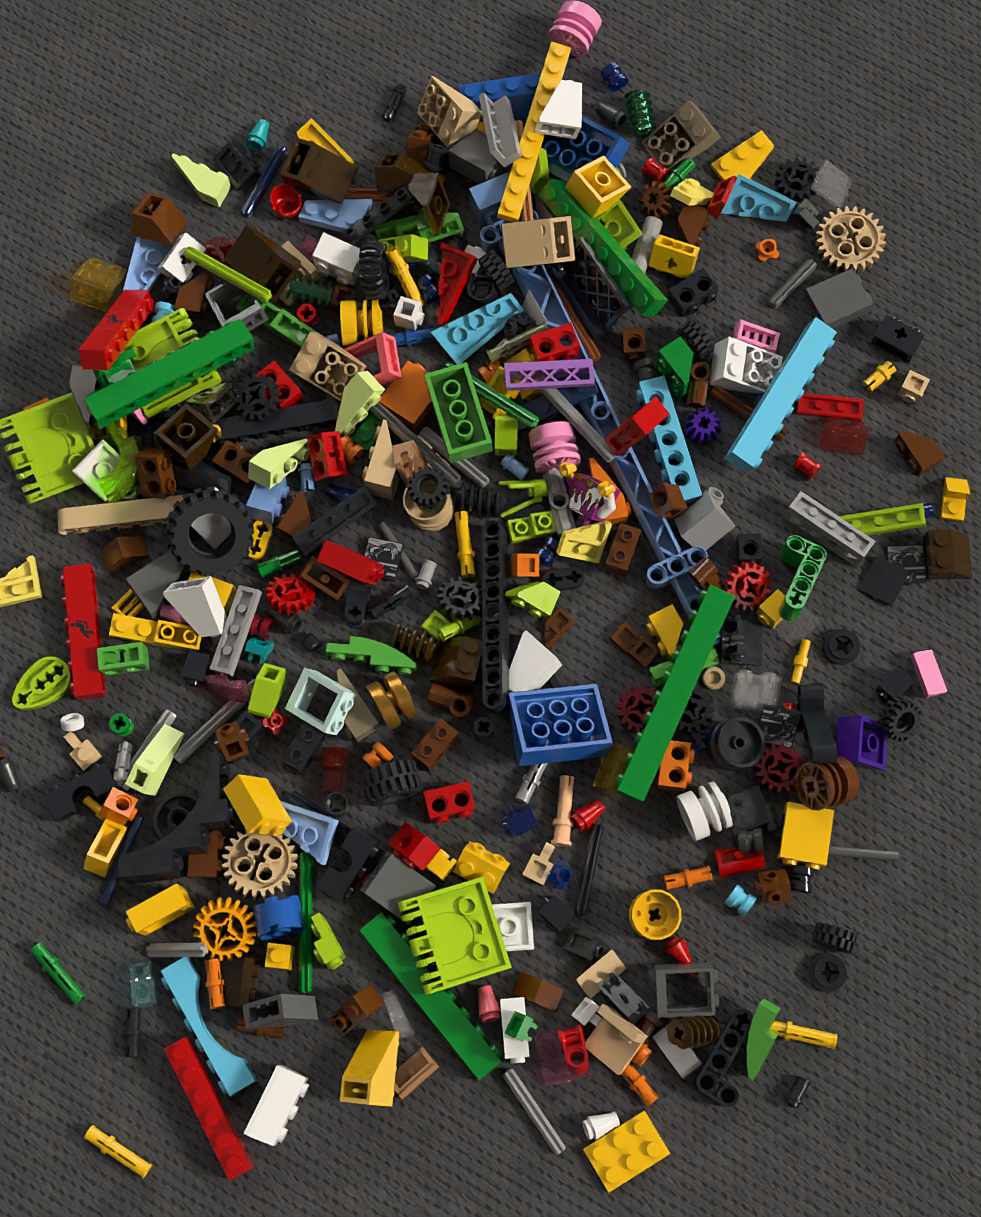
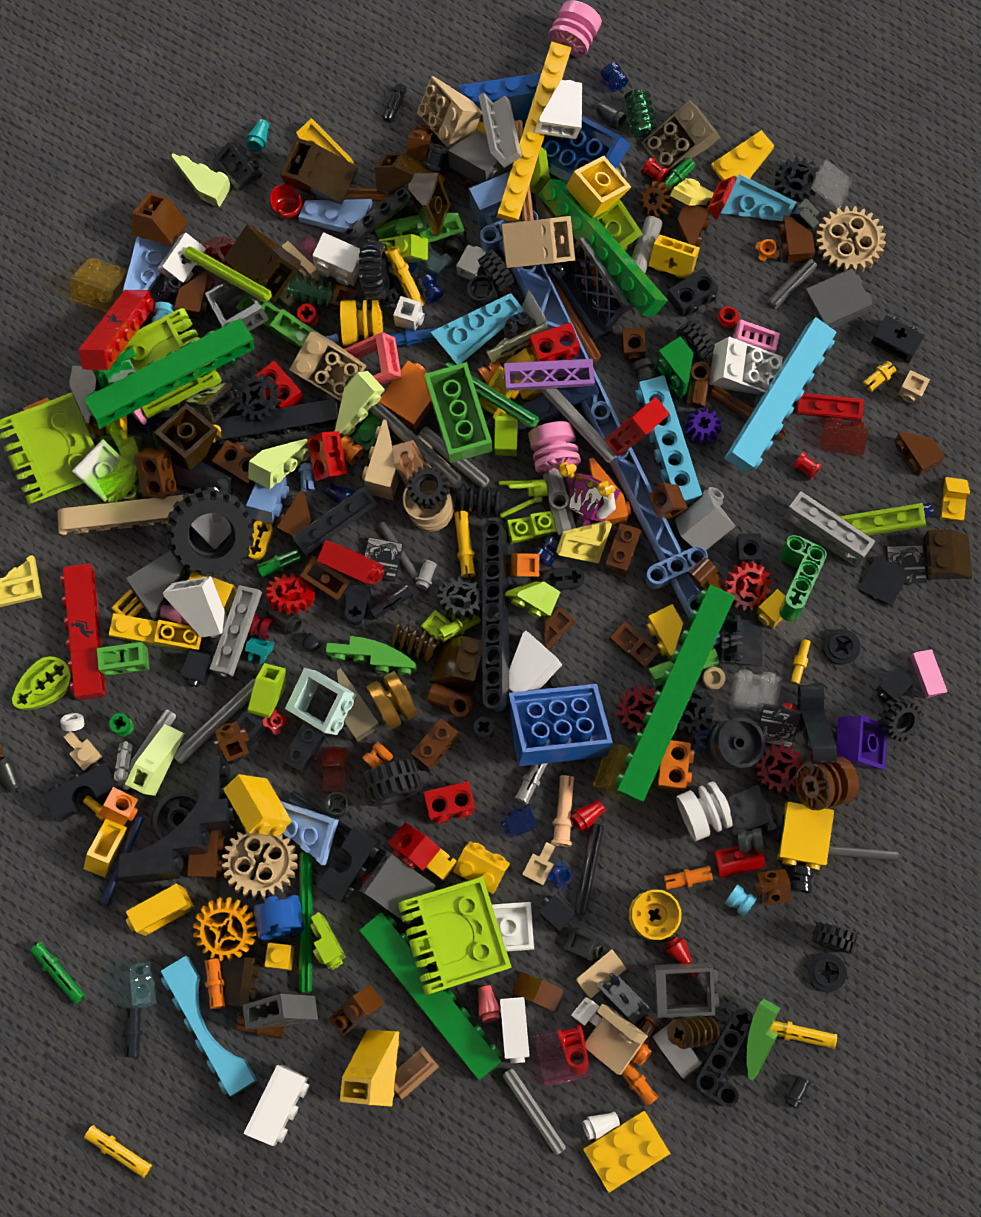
(124, 551): reddish brown slope -> none
(177, 950): light grey axle -> none
(209, 1108): red brick -> none
(228, 690): clear pink slope -> none
(264, 181): dark blue axle -> none
(398, 1013): clear slope -> none
(455, 272): red wing -> none
(514, 466): light blue pin -> none
(519, 1026): green tile -> none
(728, 311): none -> red plate
(798, 241): none -> reddish brown slope

